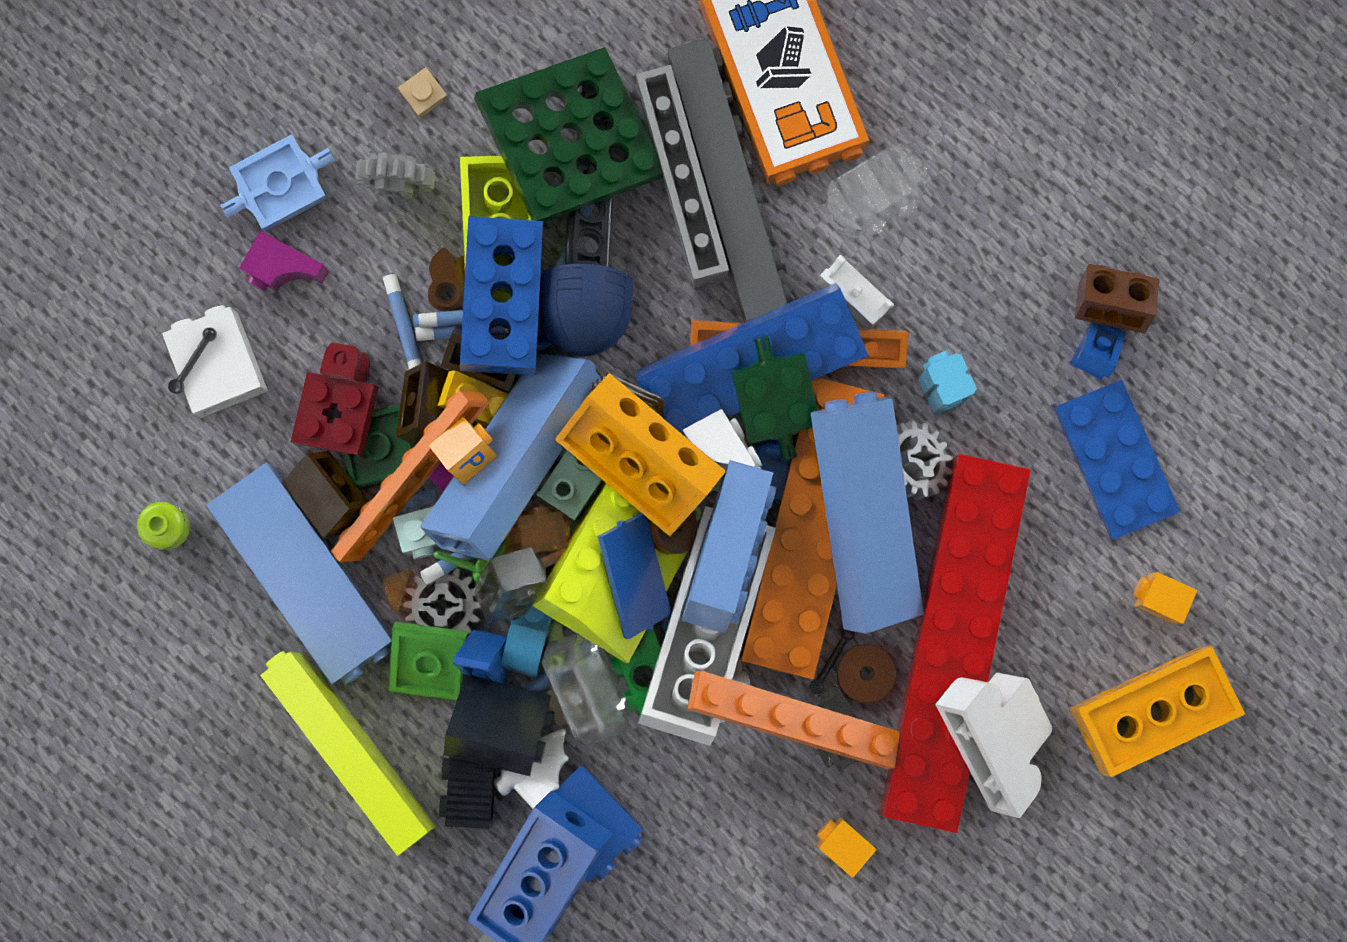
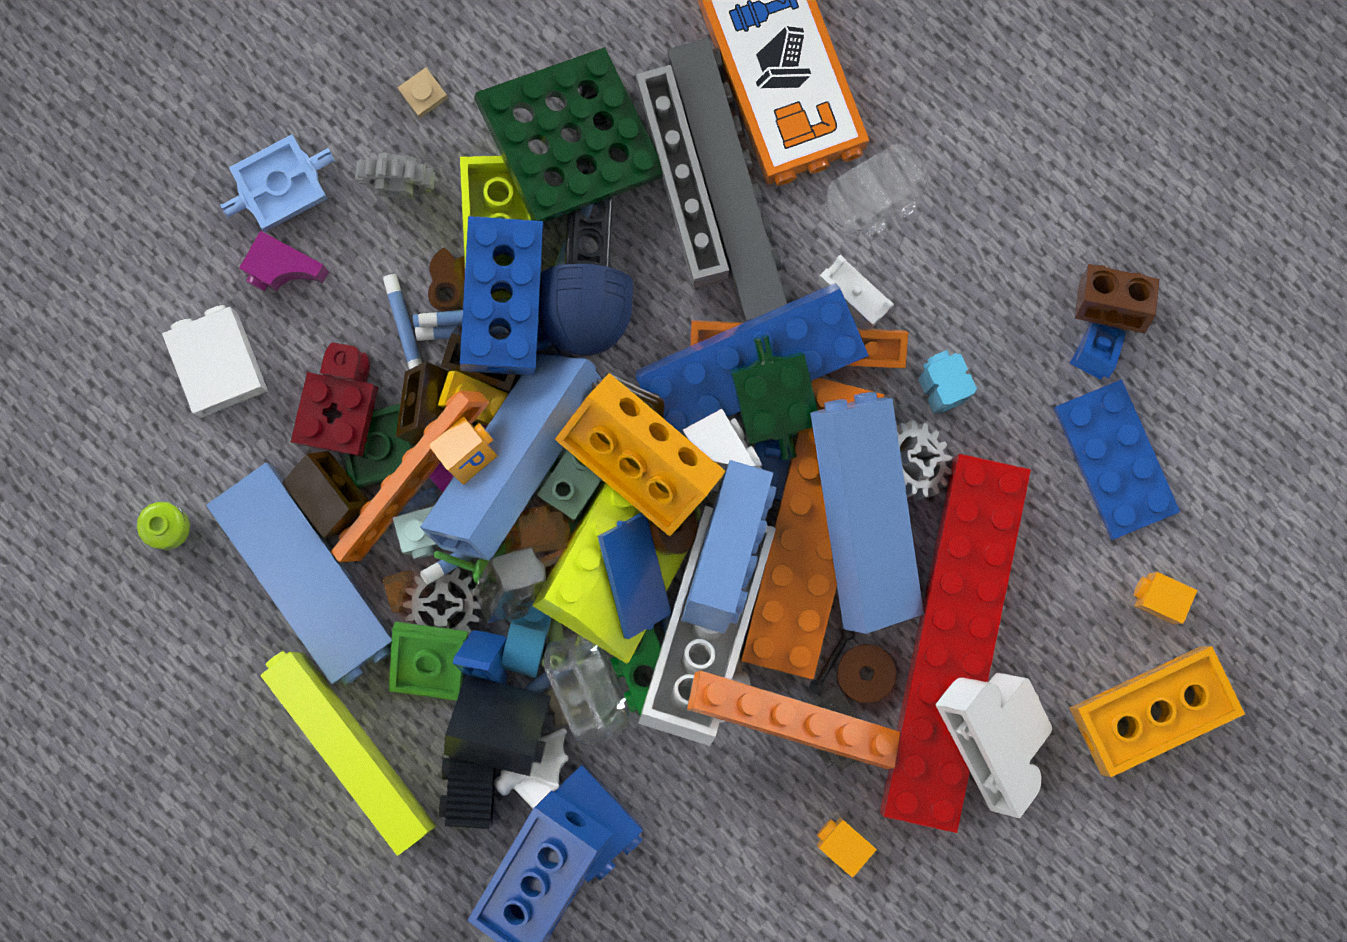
(176, 385): black hinge -> none

